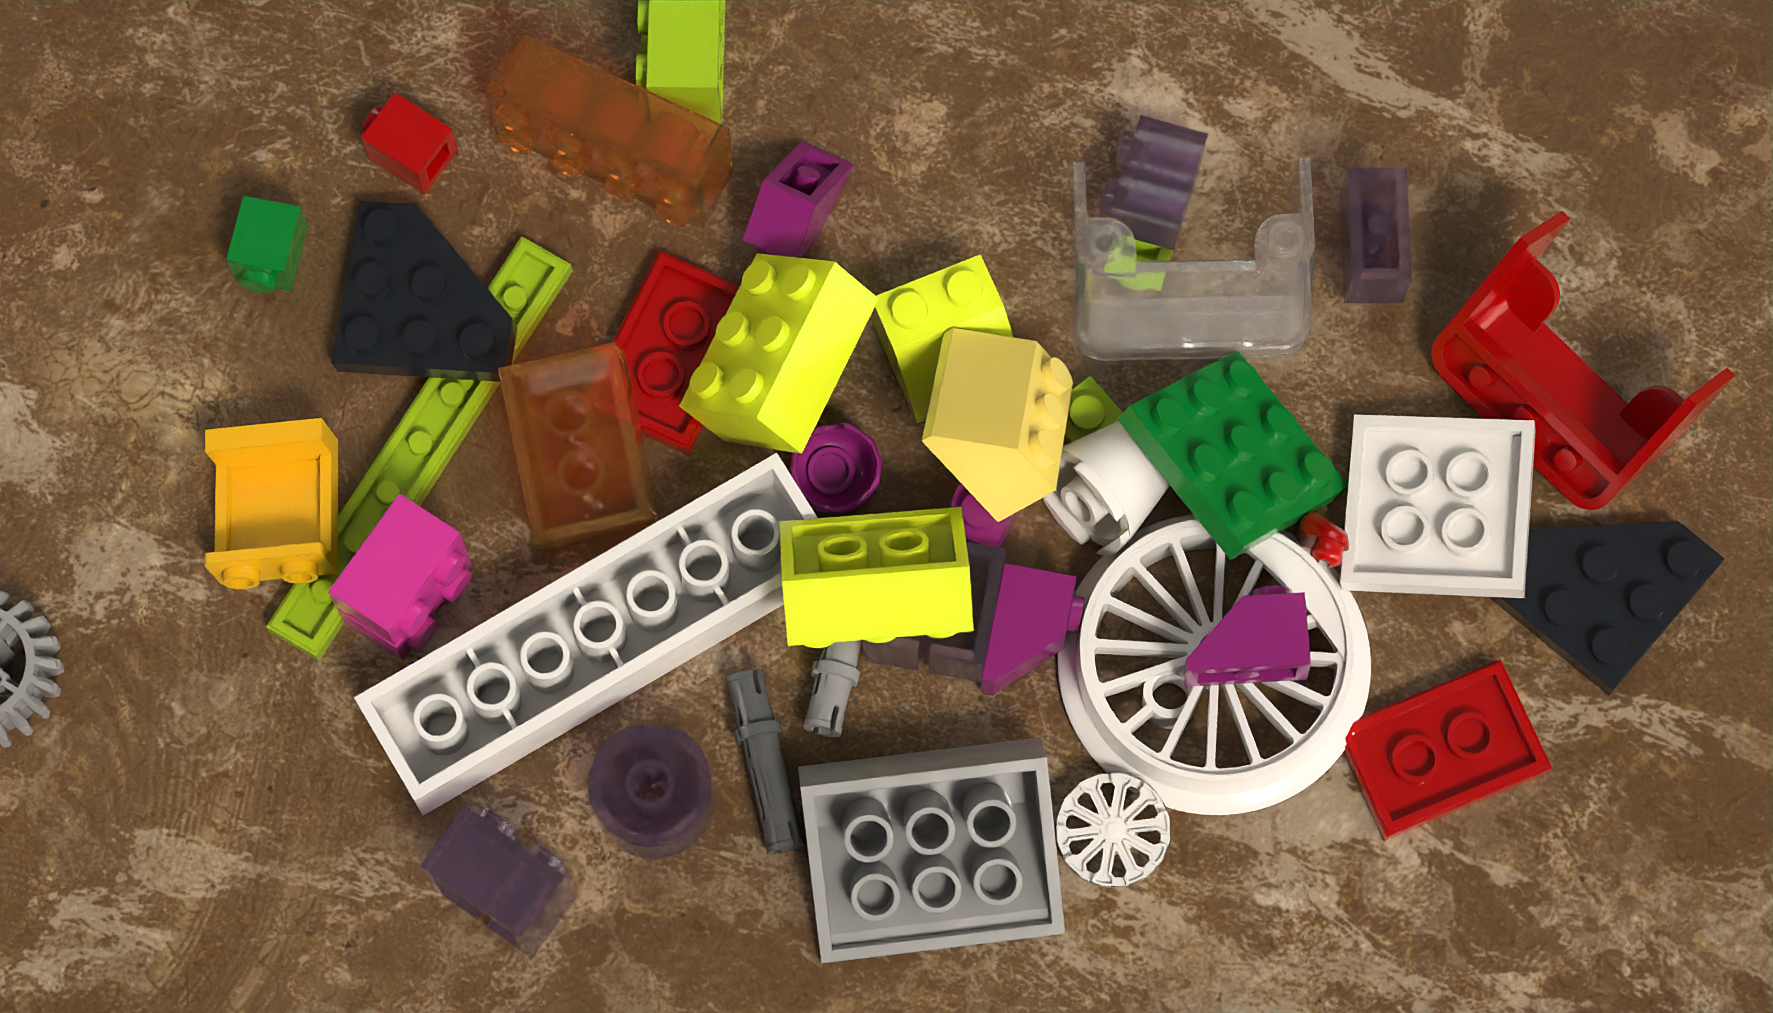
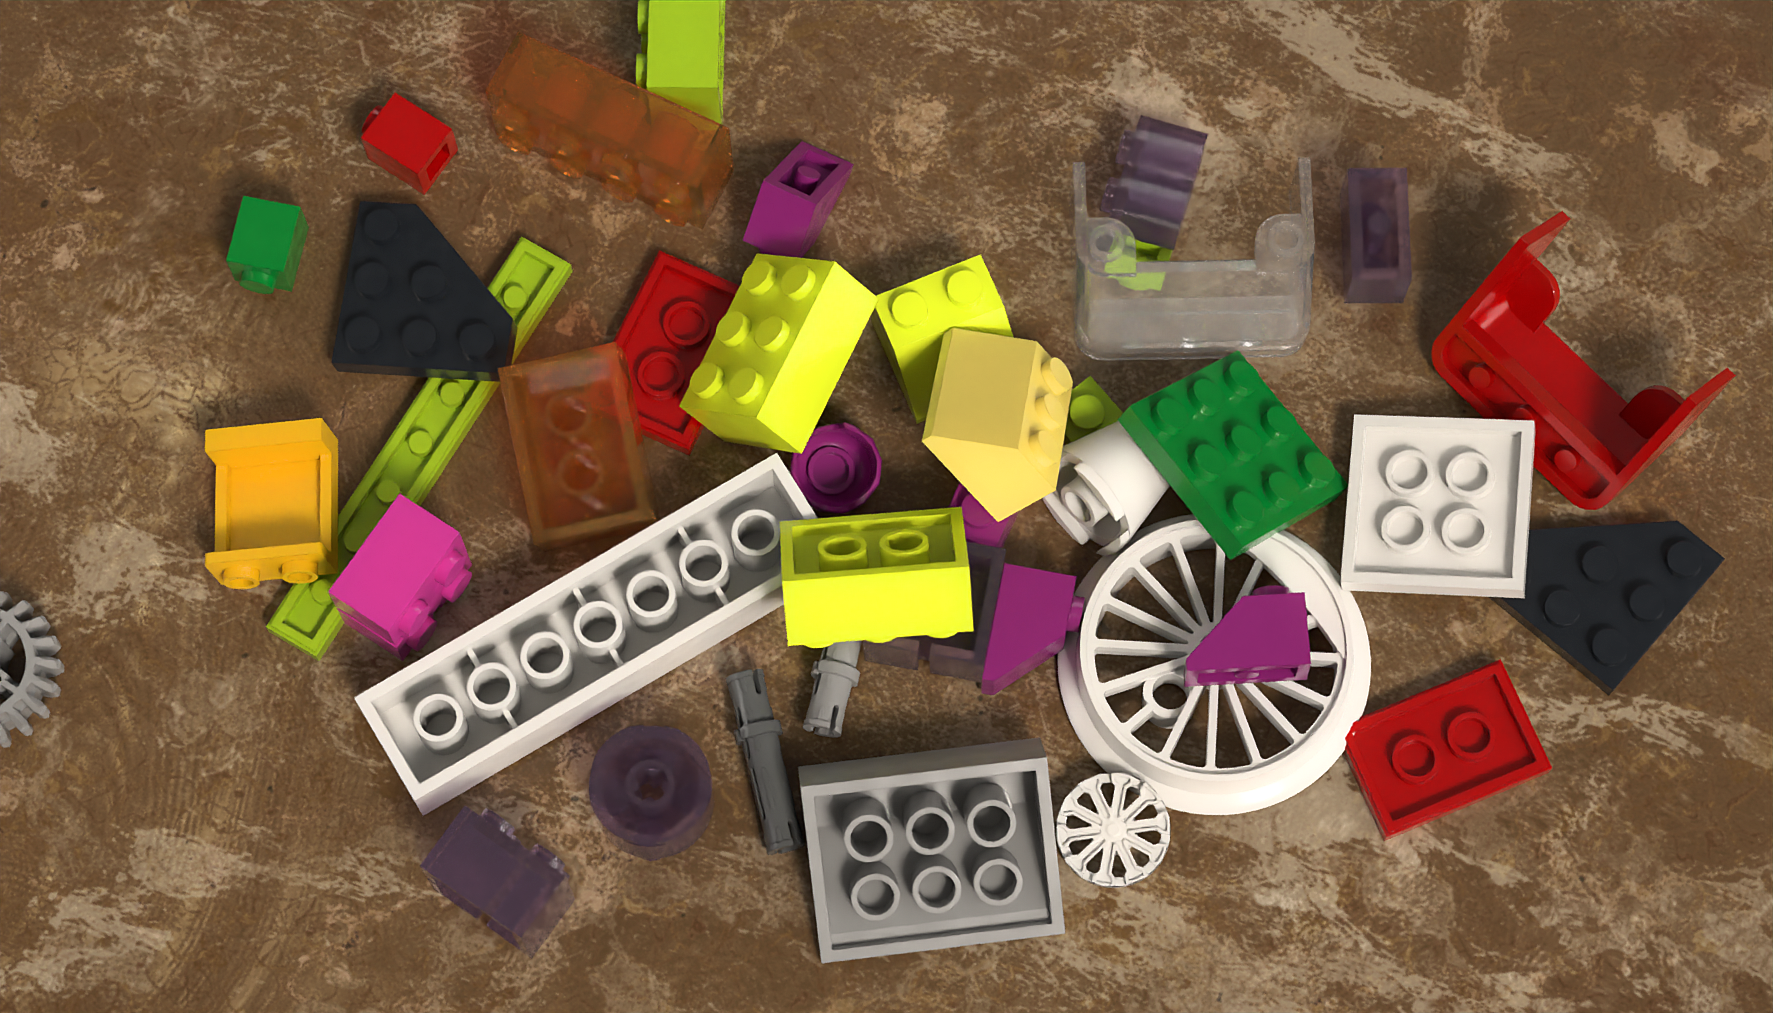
(1323, 538): red arm -> none

